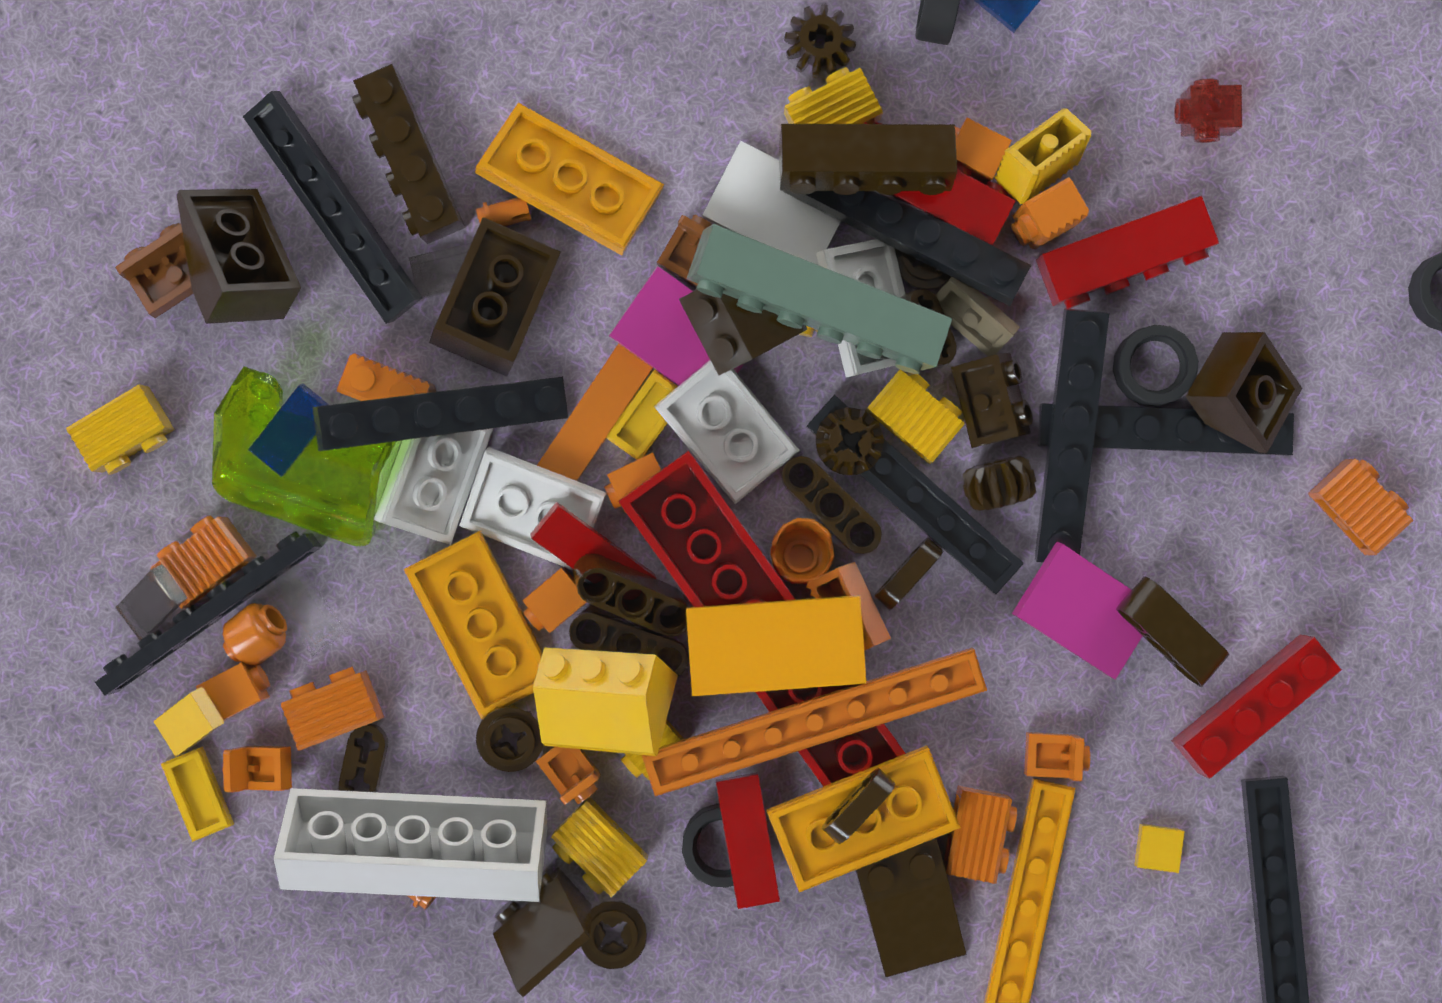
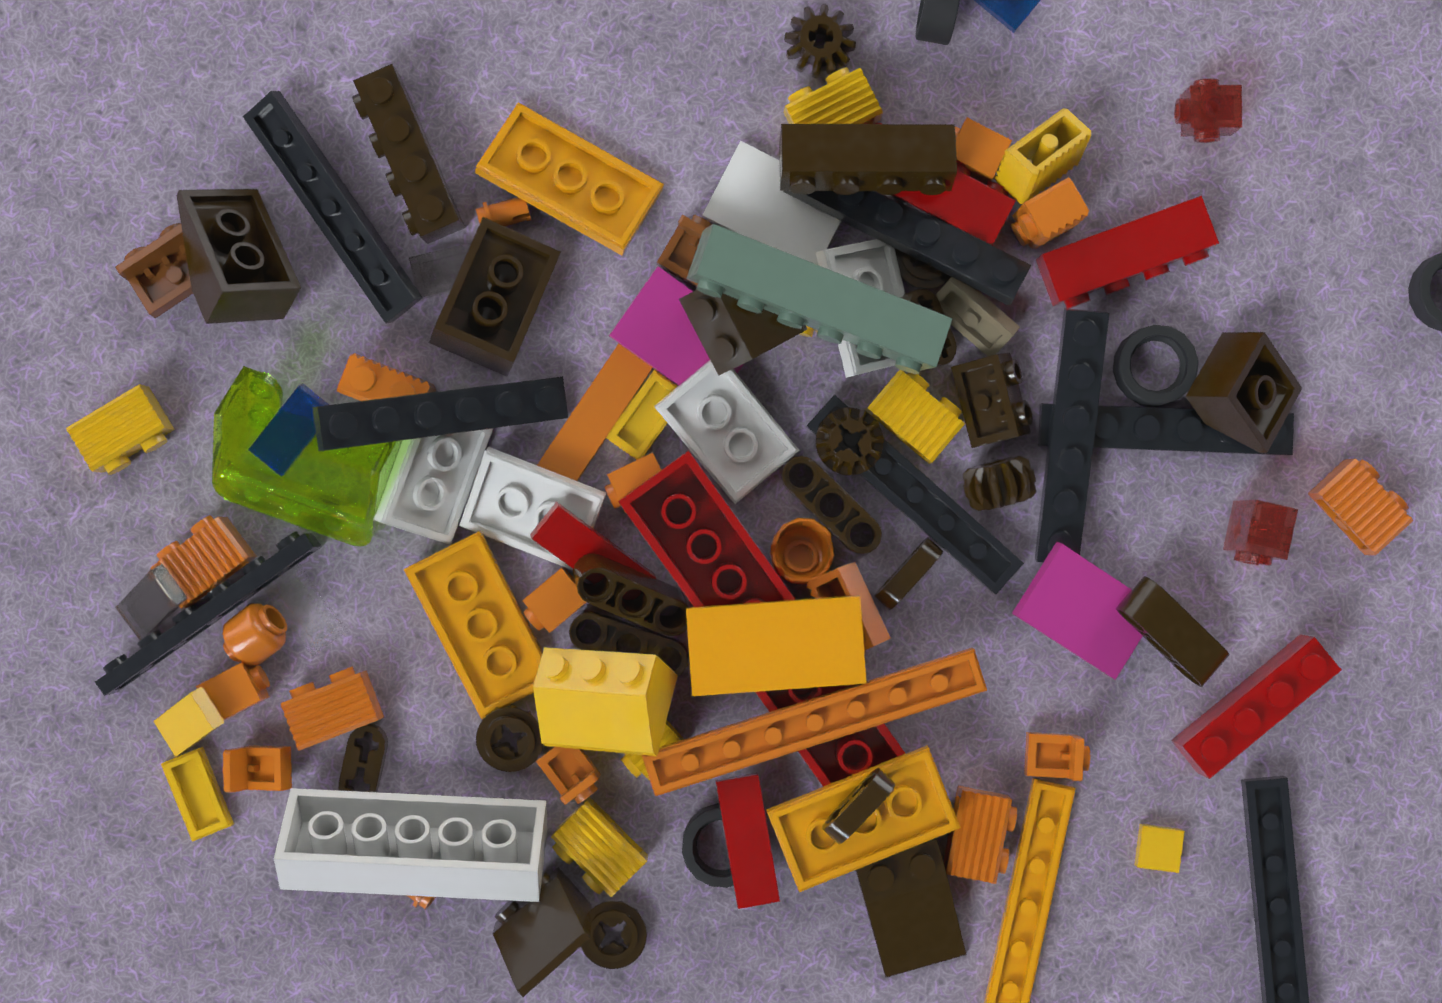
(1260, 531): none -> clear red brick

